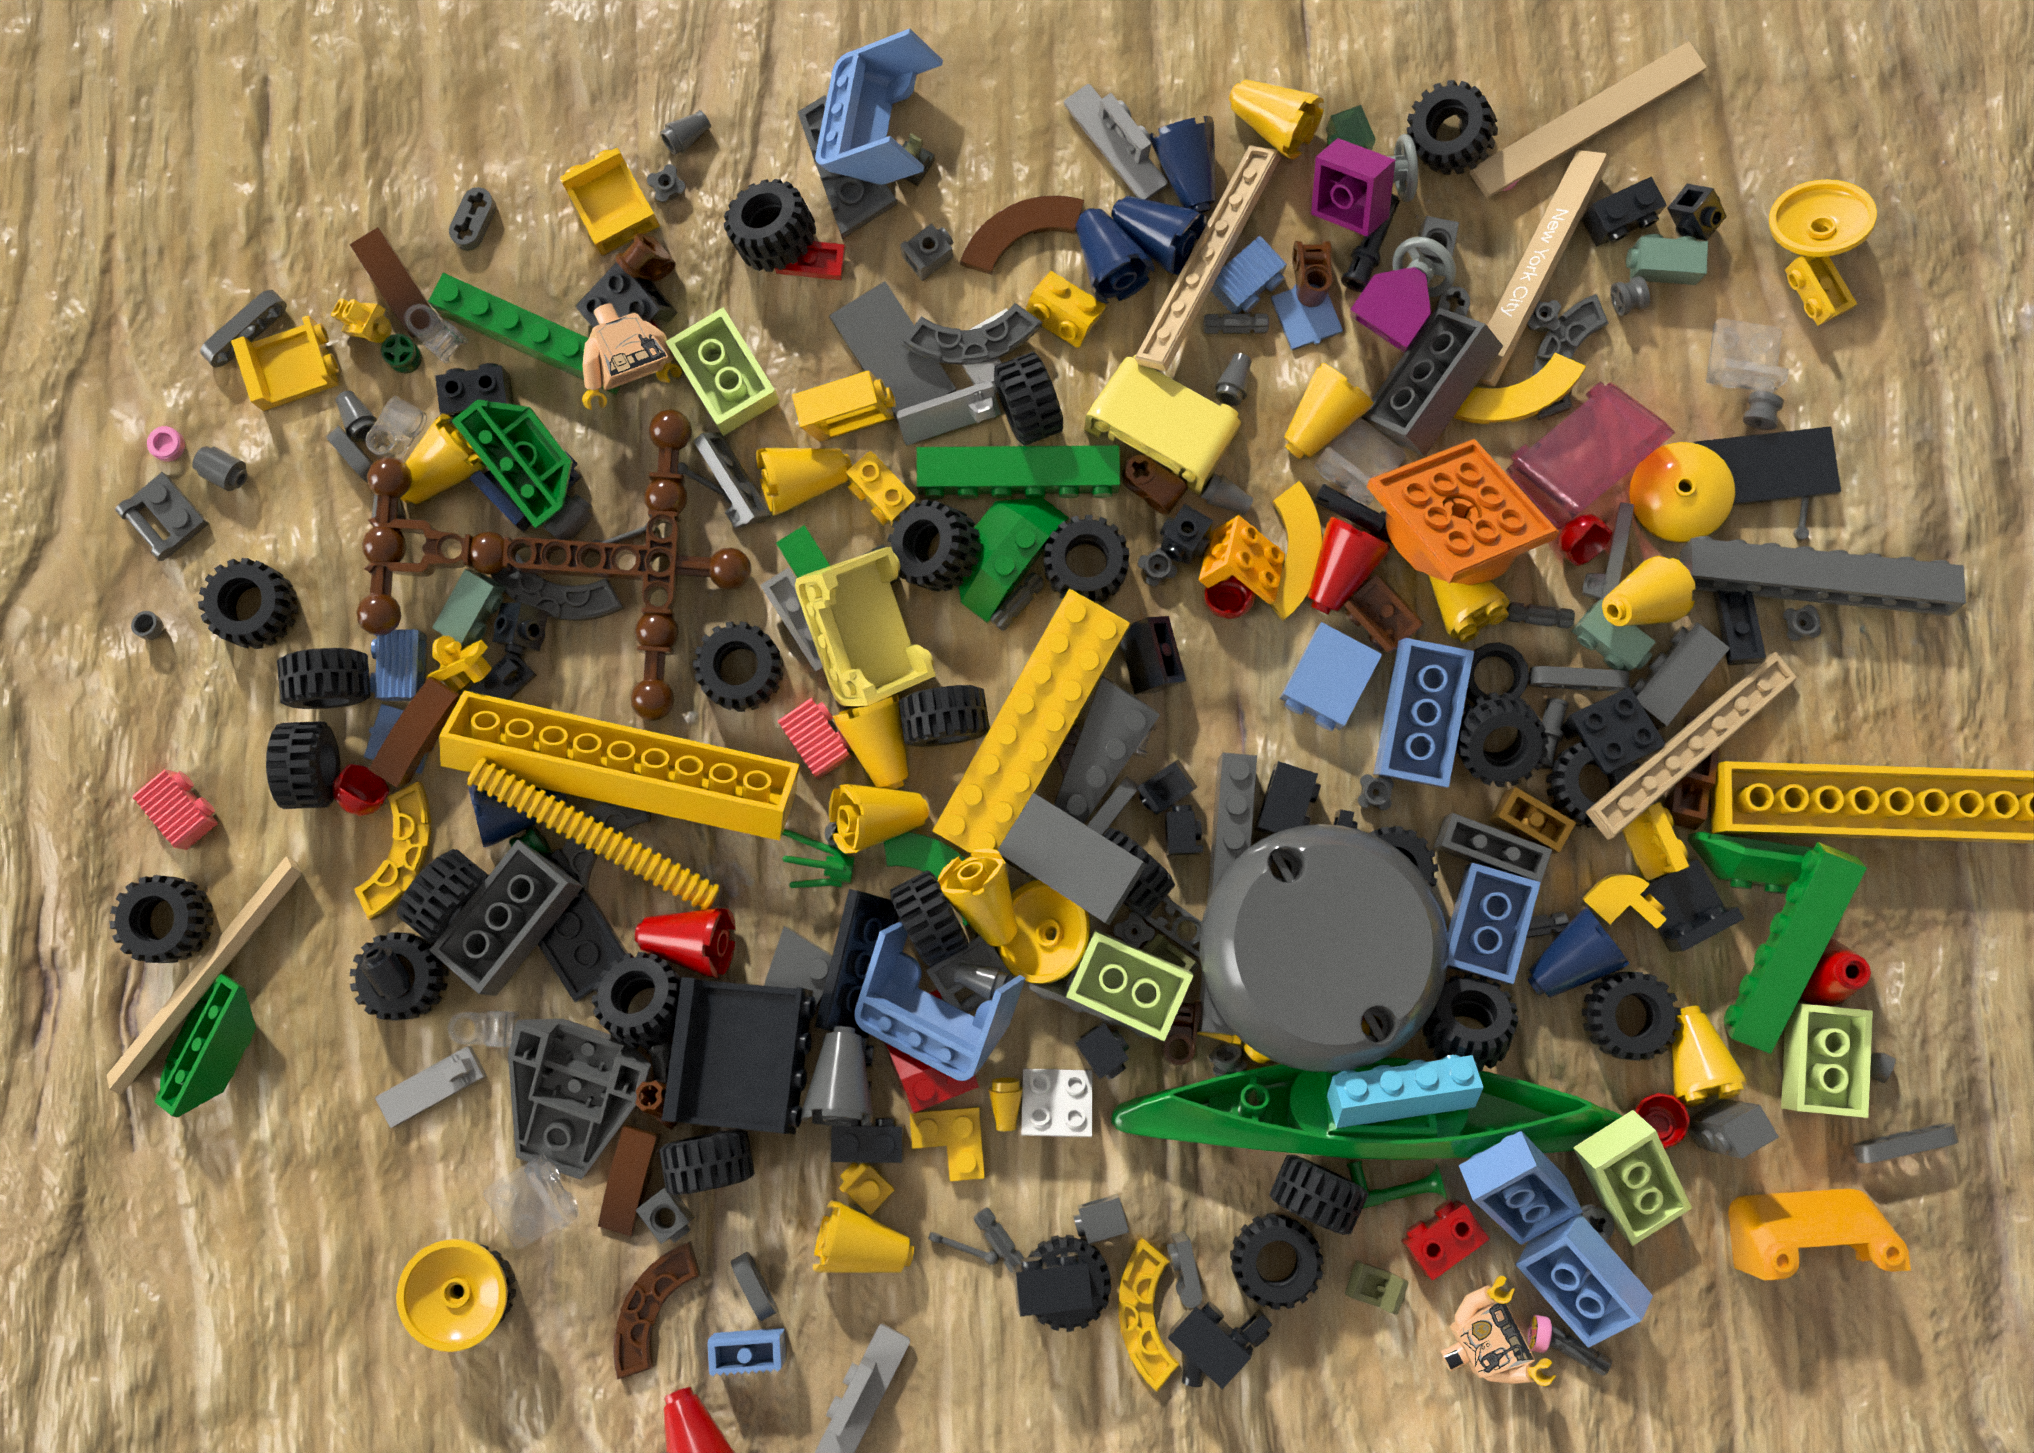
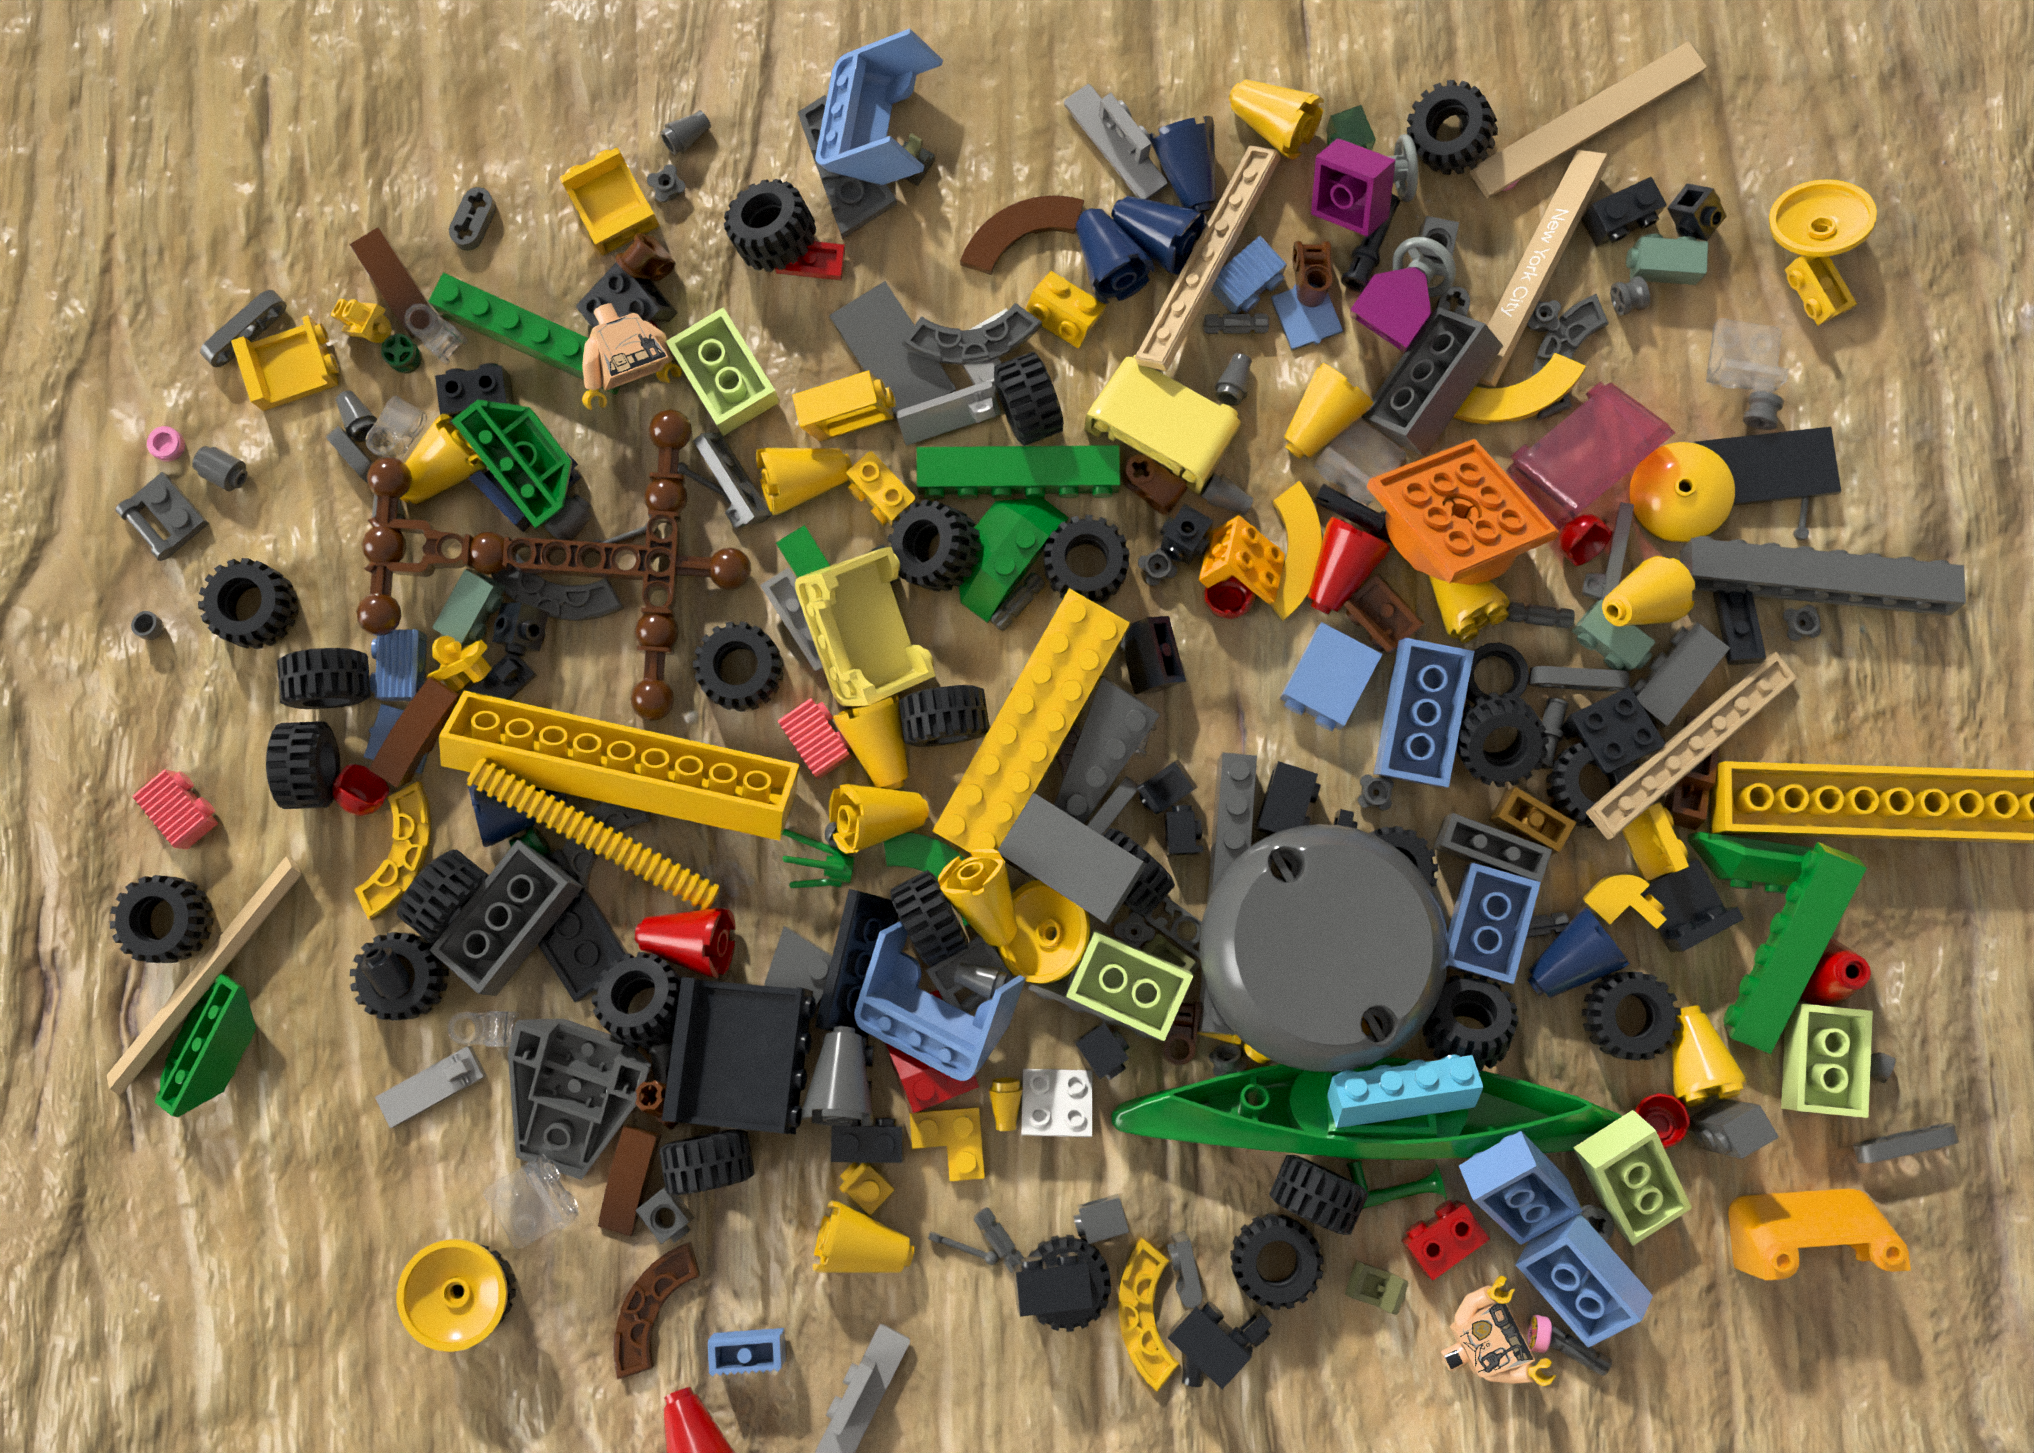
(754, 1286): dark grey beam -> none
(926, 261): dark grey brick -> none

